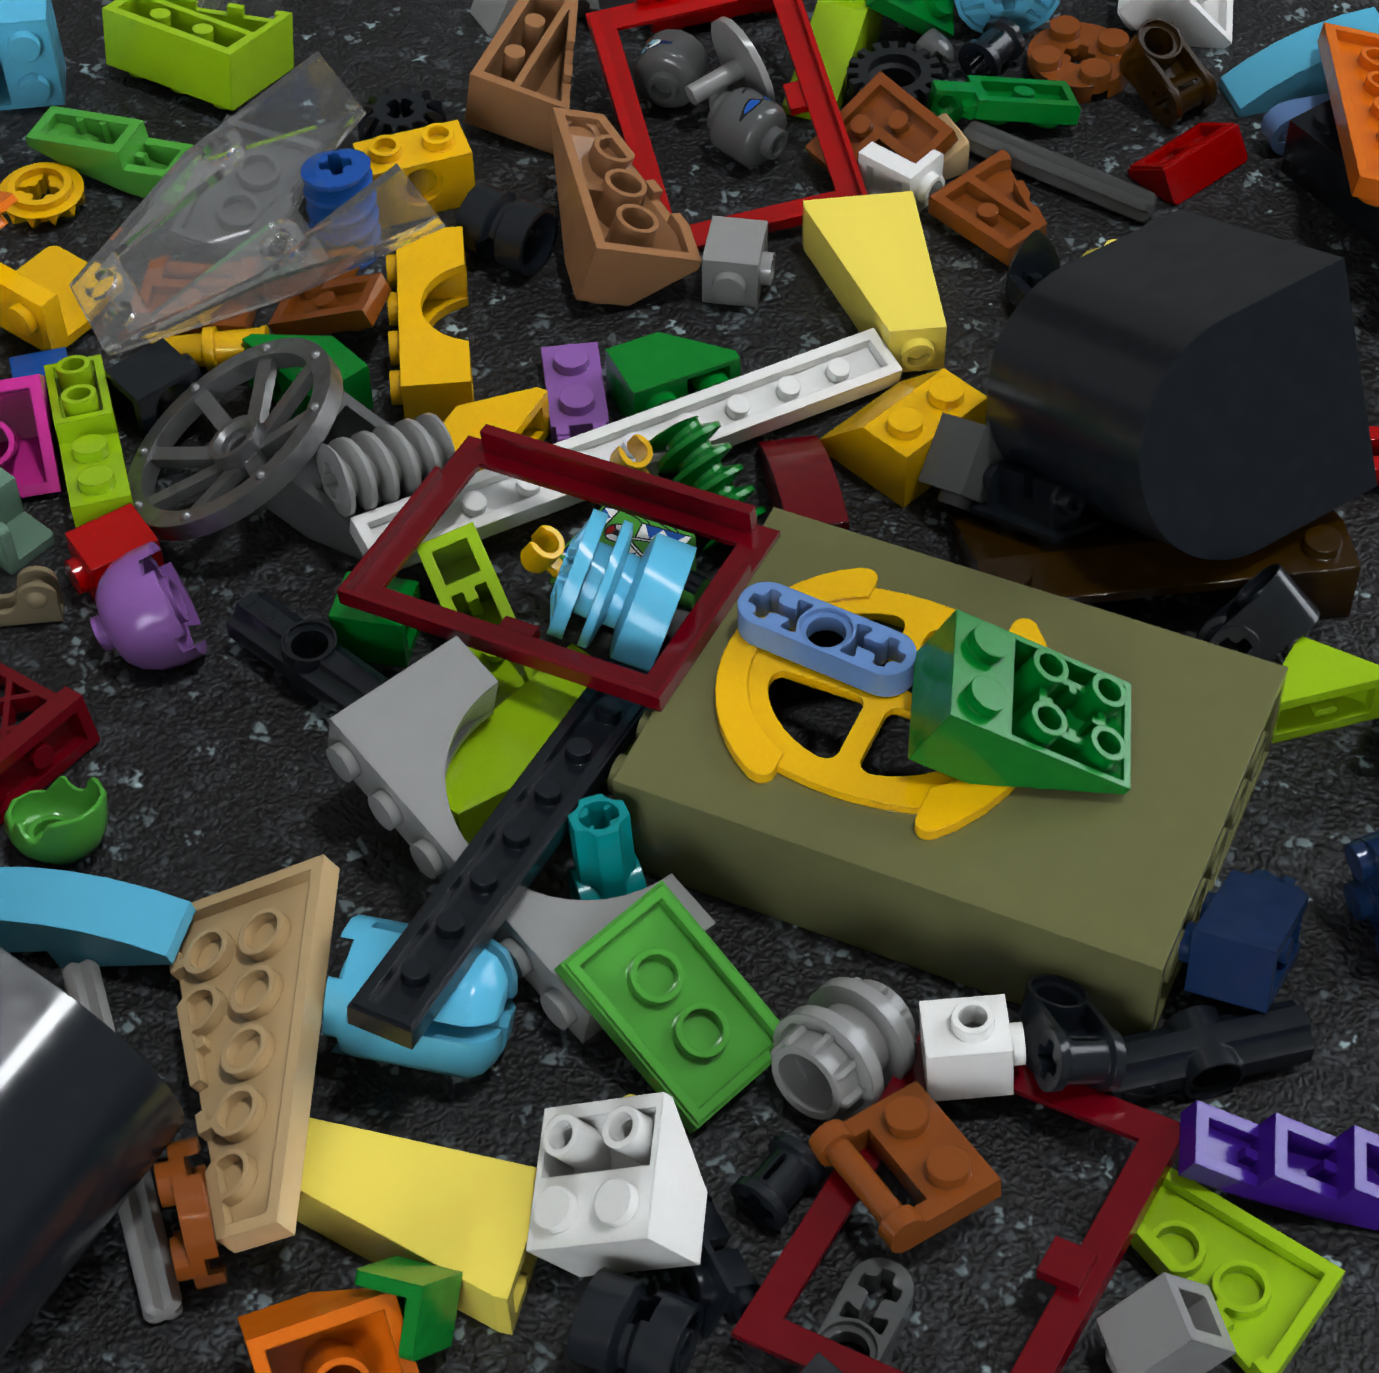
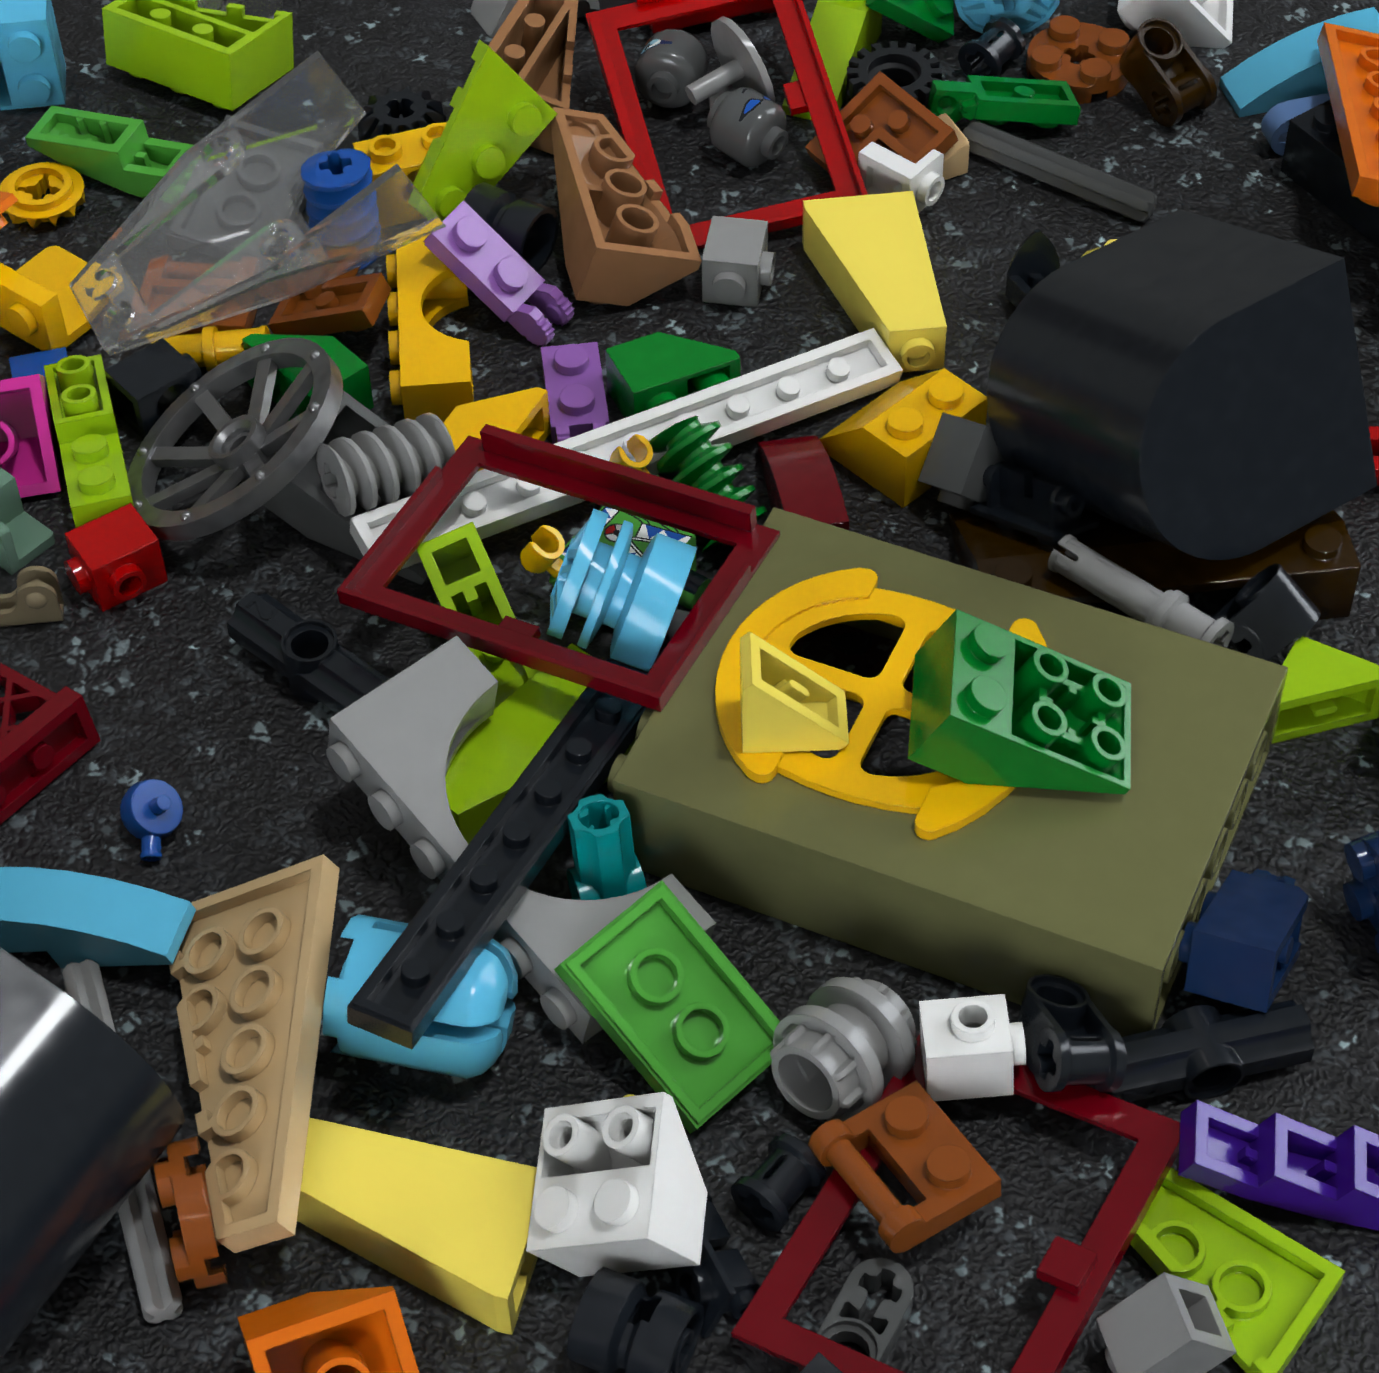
(58, 822): bright green hair -> none
(146, 612): medium lavender cylinder -> none
(151, 813): none -> blue piece
(375, 637): green panel -> none
(426, 1300): green panel -> none
(485, 135): none -> lime wing
(499, 275): none -> medium lavender hinge
(787, 703): none -> light yellow slope
(809, 615): medium blue beam -> none
(937, 45): dark grey hinge -> none
(989, 207): dark orange wing -> none
(1136, 596): none -> light grey pin
(1191, 161): red slope -> none

